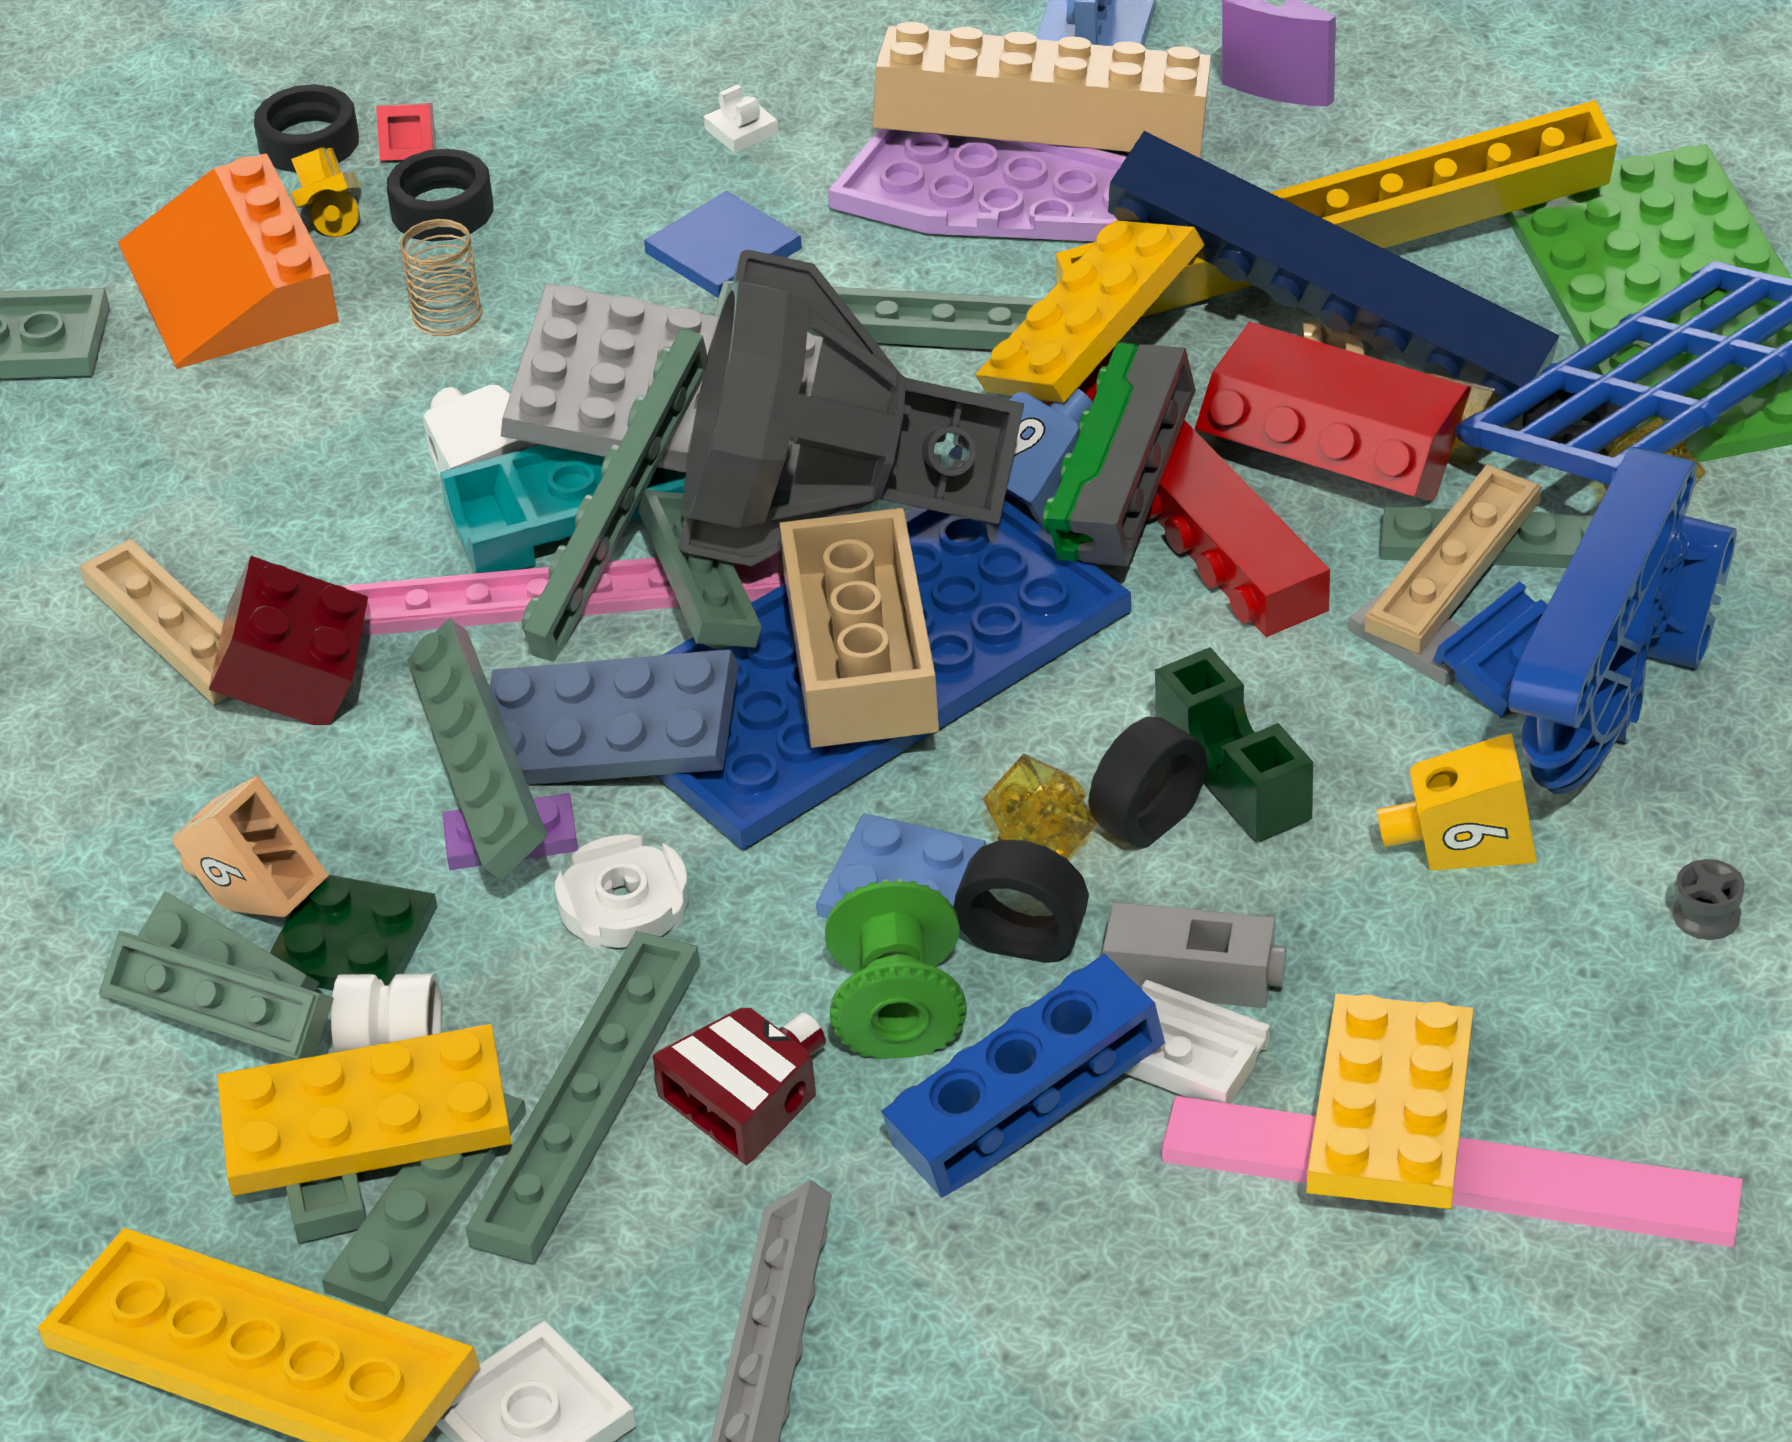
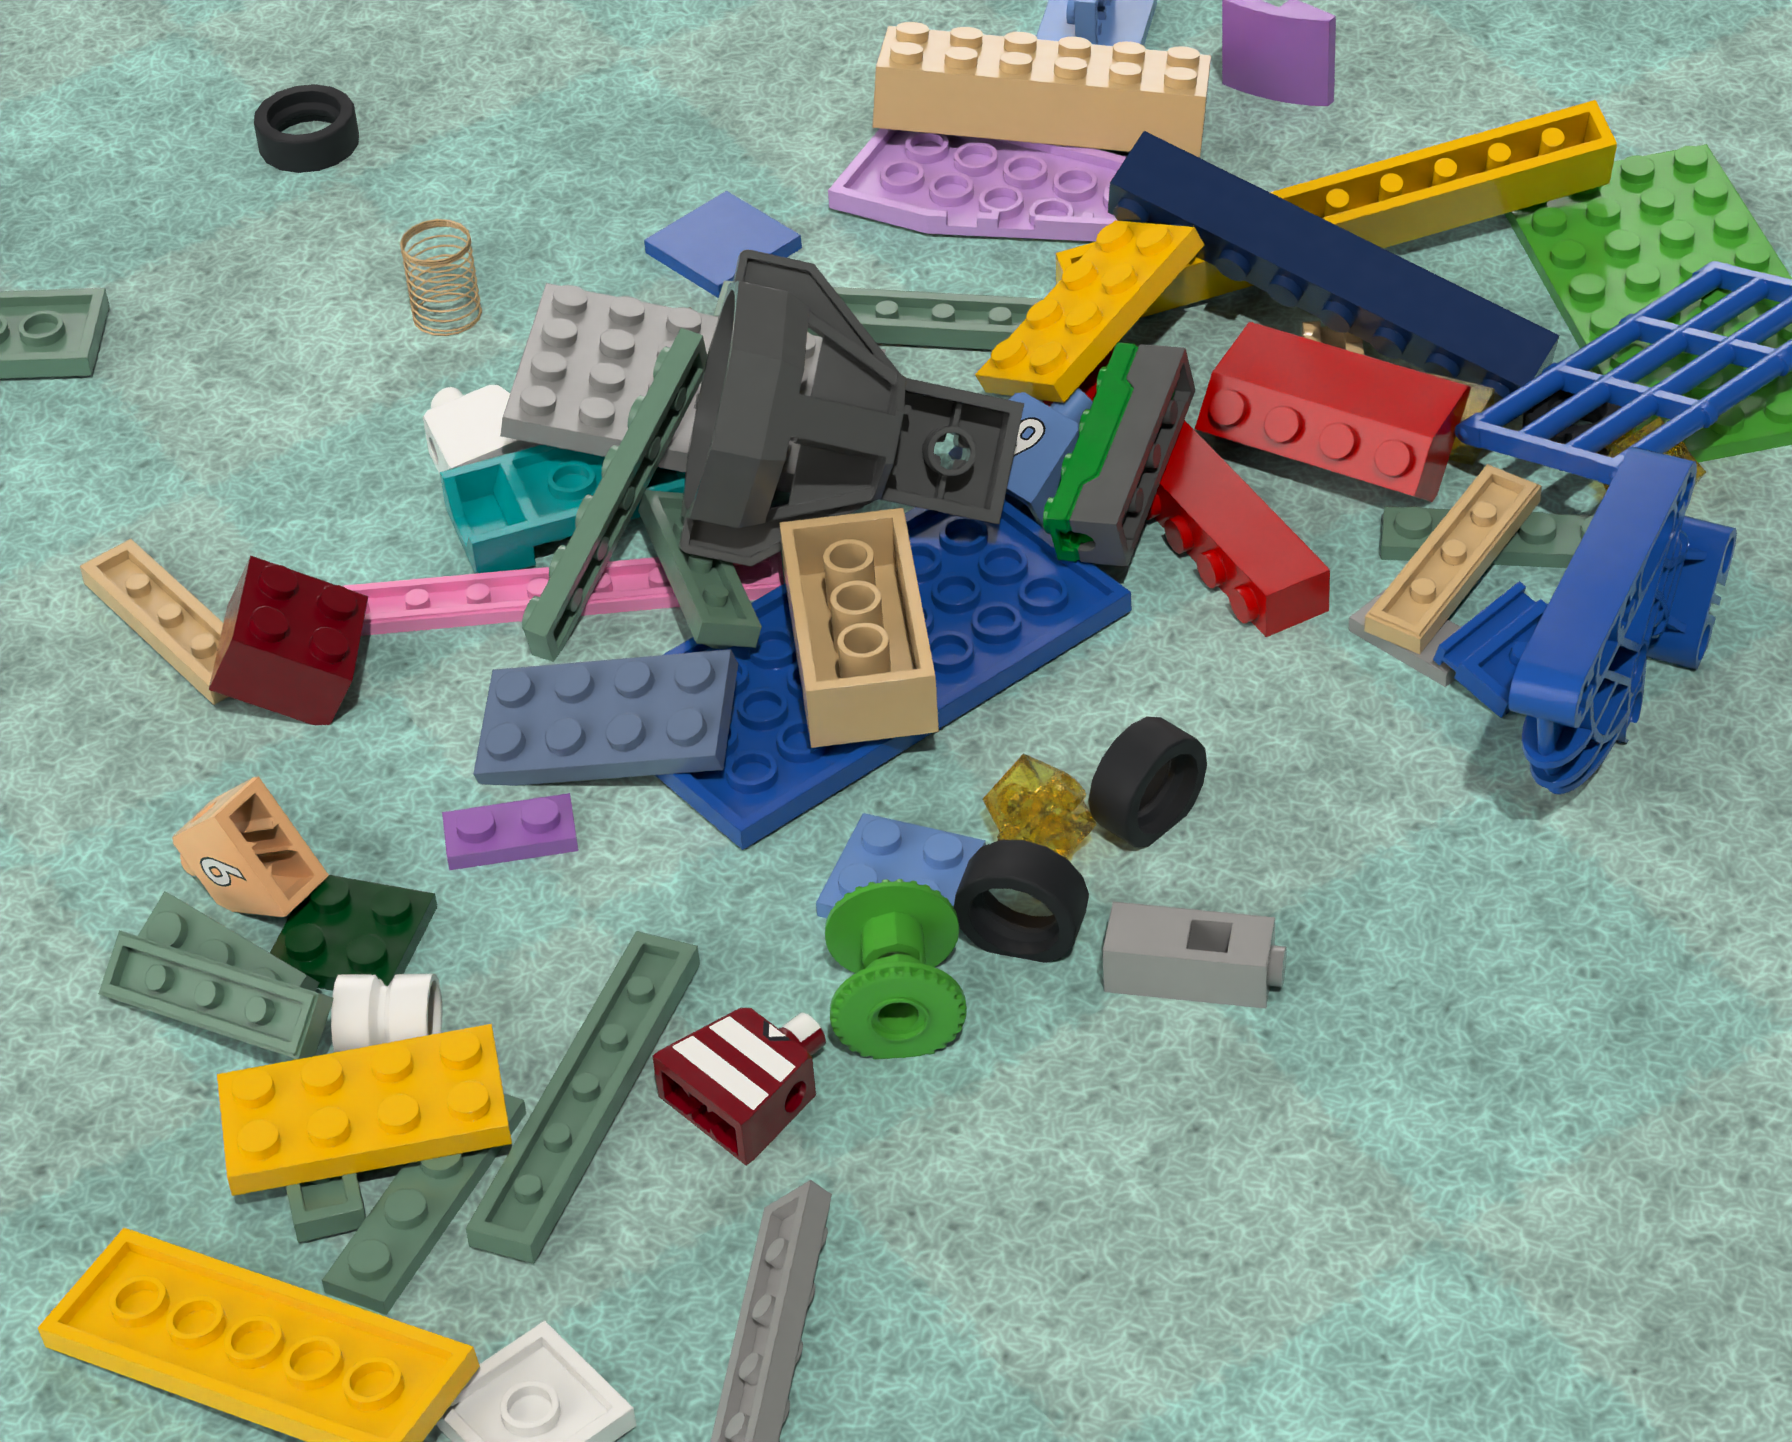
(229, 265): orange slope -> none
(325, 188): yellow hips -> none
(405, 130): coral tile -> none
(434, 171): black tyre -> none
(476, 749): sand green plate -> none
(609, 920): white plate -> none
(740, 120): white tile -> none
(1024, 1076): blue brick -> none
(1205, 1047): white plate -> none
(1255, 774): dark green arch -> none
(1391, 1101): yellow plate -> none
(1465, 809): yellow torso -> none
(1486, 1175): bright pink tile -> none
(1721, 892): dark grey wheel -> none

